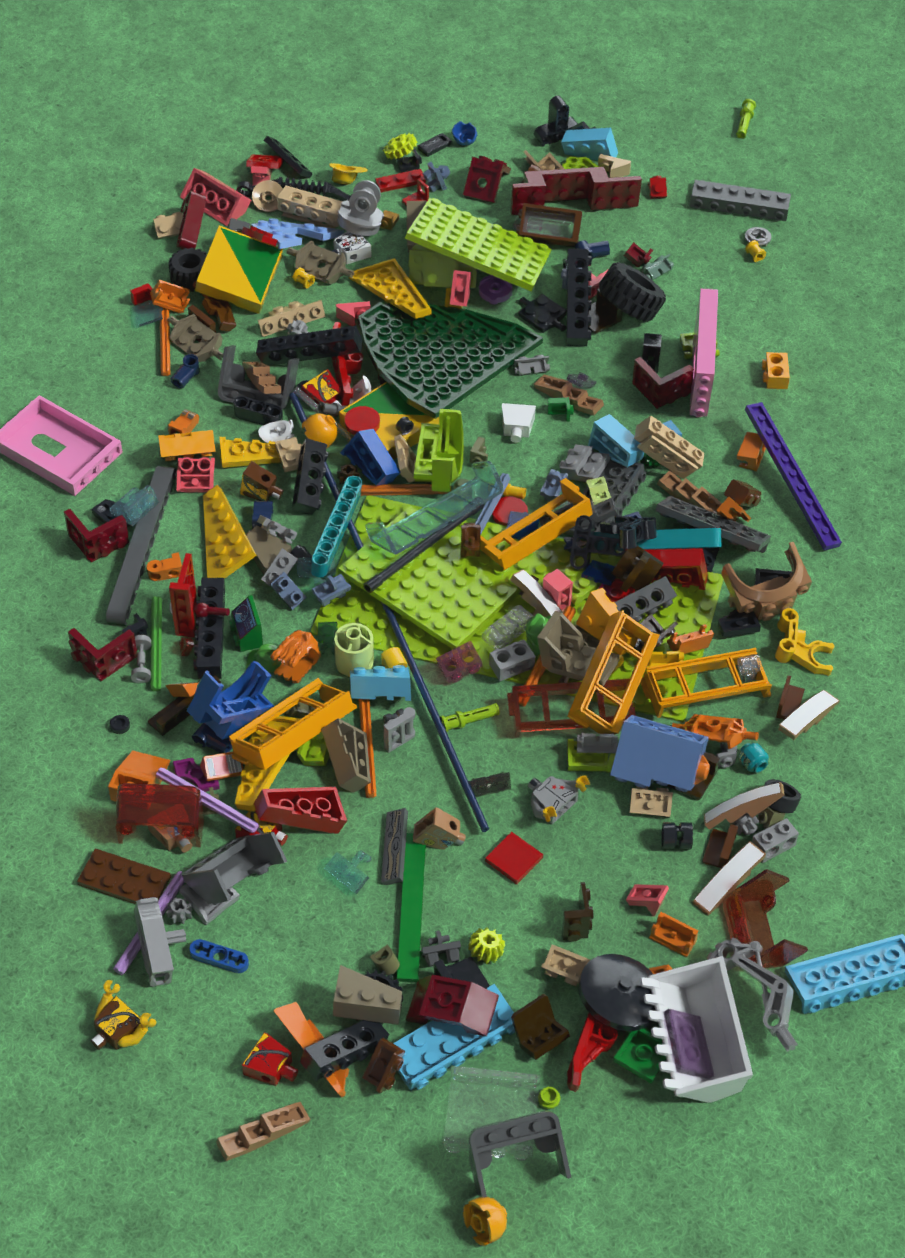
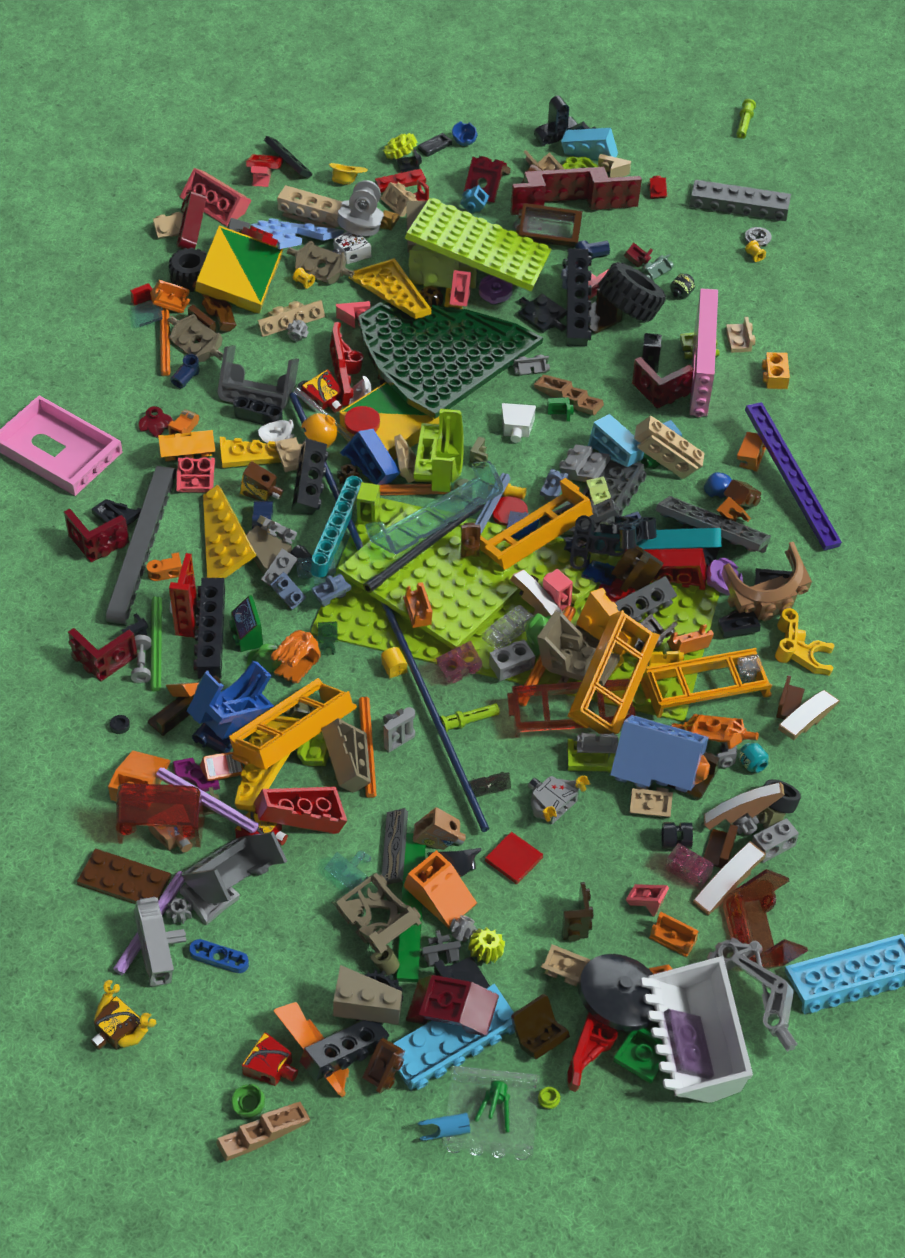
(135, 504): clear light blue bracket -> none
(156, 423): none -> dark red plate
(186, 645): clear red tile -> none
(203, 610): dark red bar -> none
(250, 1097): none -> bright green hair
(261, 377): medium nougat slope -> none
(265, 189): tan dish -> none
(309, 345): black brick -> none
(327, 189): black piece -> none
(332, 409): dark grey pin -> none
(353, 648): yellowish green cylinder -> none
(368, 503): none -> lime brick
(380, 682): medium azure wedge -> none
(387, 932): none -> dark tan fence
(397, 197): none -> tan bracket
(404, 425): black bush -> none
(418, 606): none -> orange hinge
(432, 296): none -> dark brown piece
(435, 176): sand blue hips -> none
(440, 888): none -> orange slope
(448, 1126): none -> dark azure piece
(461, 860): none -> black hat
(463, 928): none -> light grey gear
(474, 199): none -> dark azure brick
(487, 1216): light orange cylinder -> none
(496, 1095): none -> green plant
(540, 1126): dark grey windscreen -> none
(581, 380): plate -> none
(682, 286): none -> black head
(688, 492): medium nougat slope -> none
(689, 866): none -> clear pink brick
(714, 576): none -> medium lavender plate
(717, 484): none -> blue hair
(740, 336): none -> tan bracket

